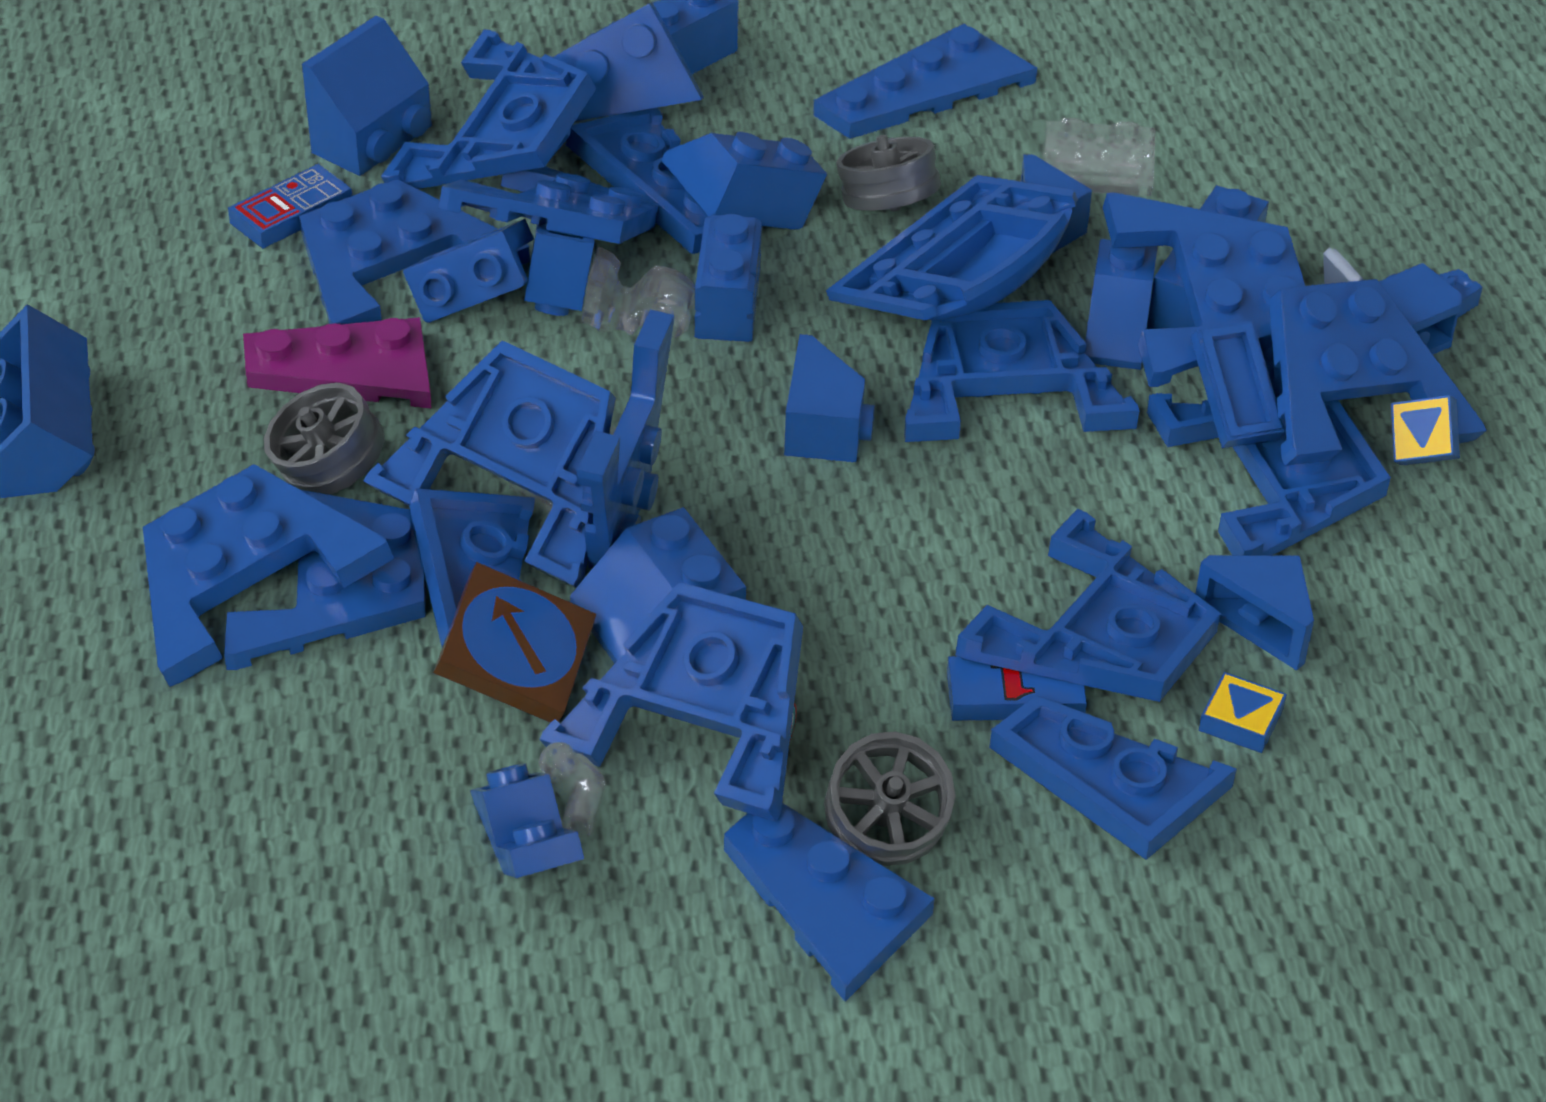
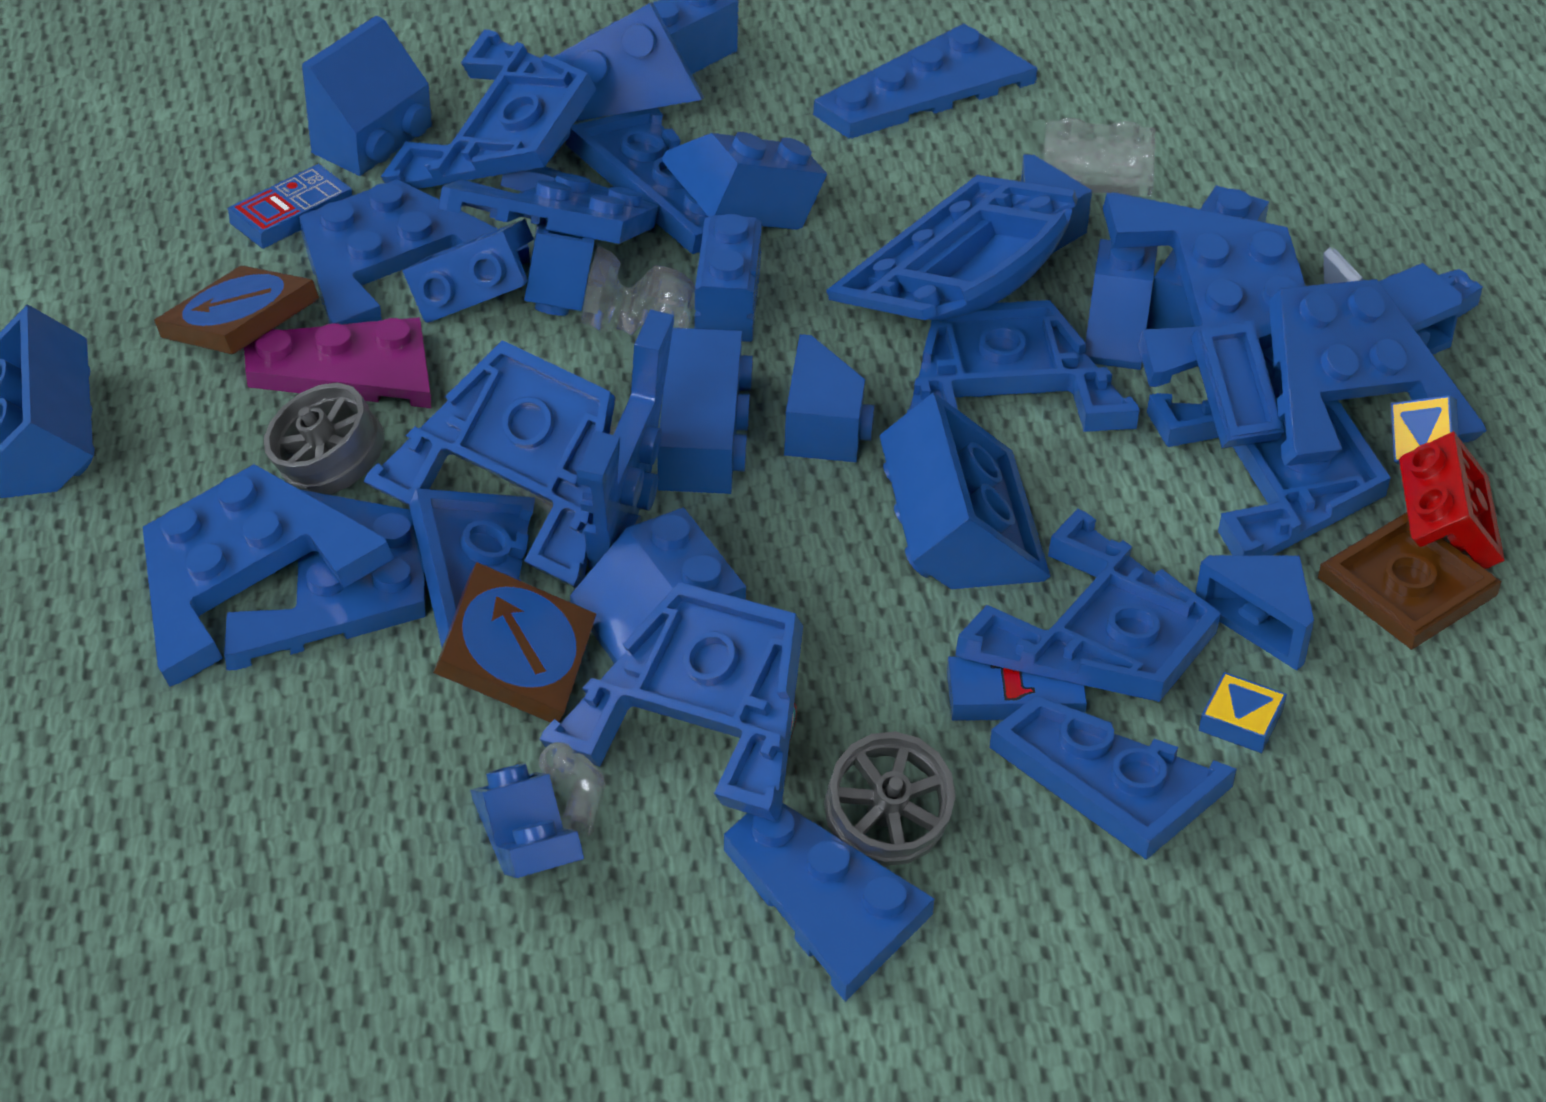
(237, 309): none -> reddish brown tile
(704, 411): none -> blue brick
(888, 173): flat silver wheel -> none
(960, 500): none -> blue slope
(1407, 586): none -> reddish brown tile
(1451, 498): none -> red bracket

